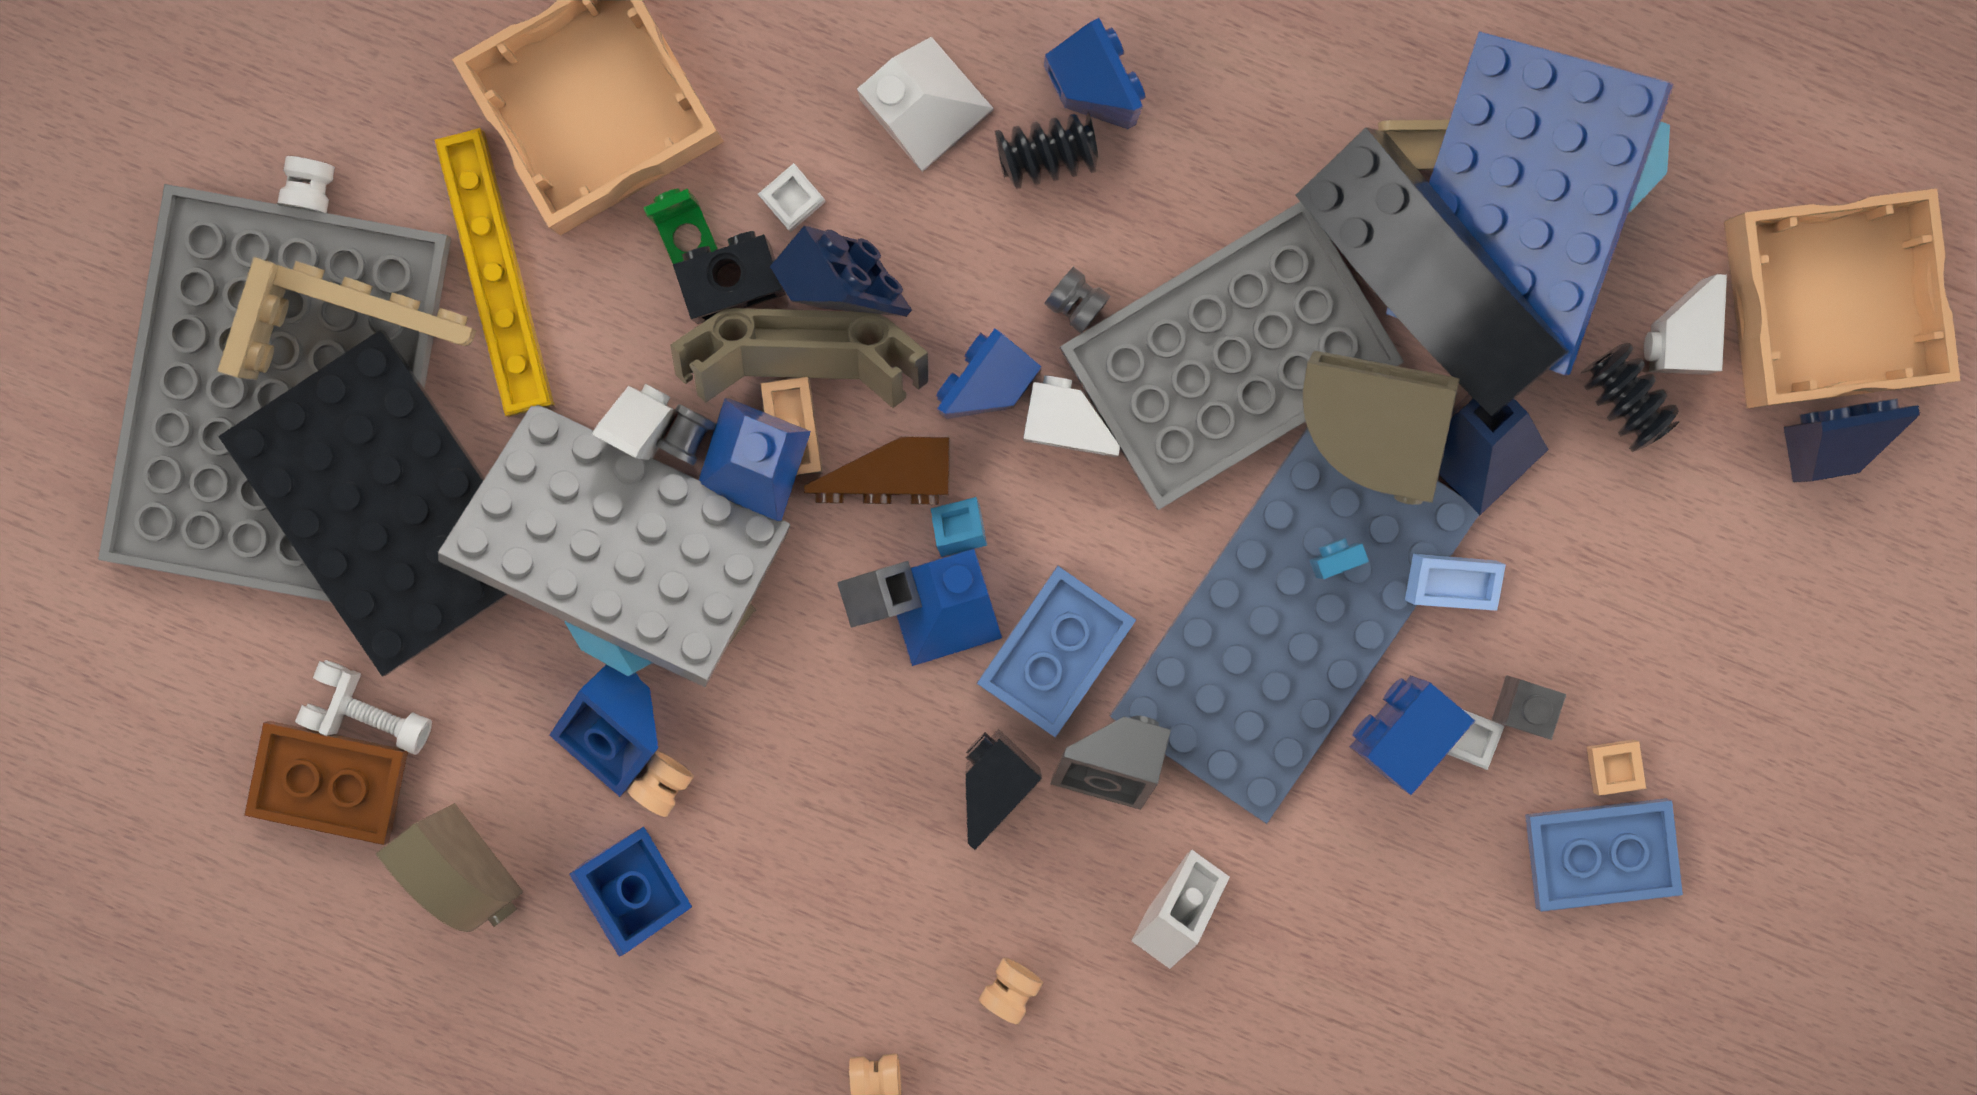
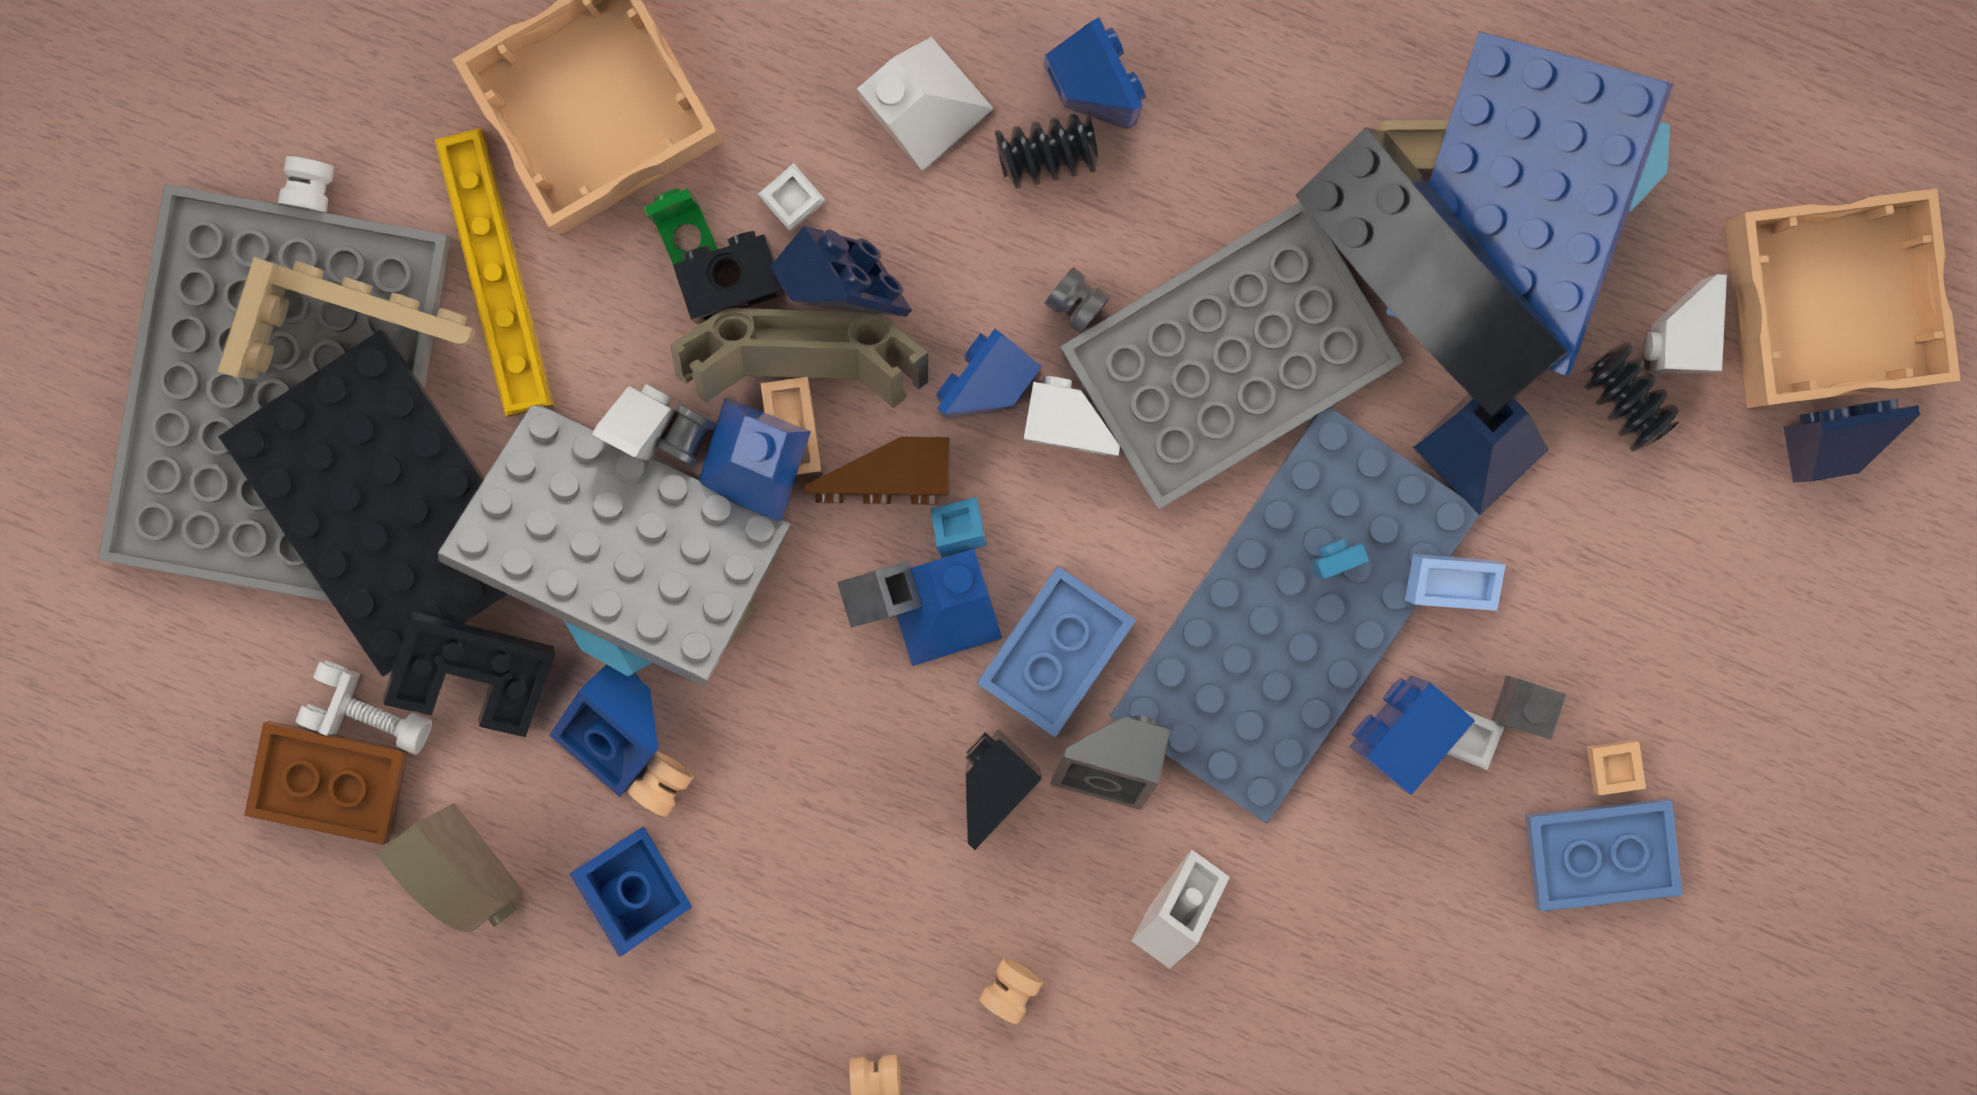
(440, 647): none -> black plate
(1379, 422): dark tan brick -> none

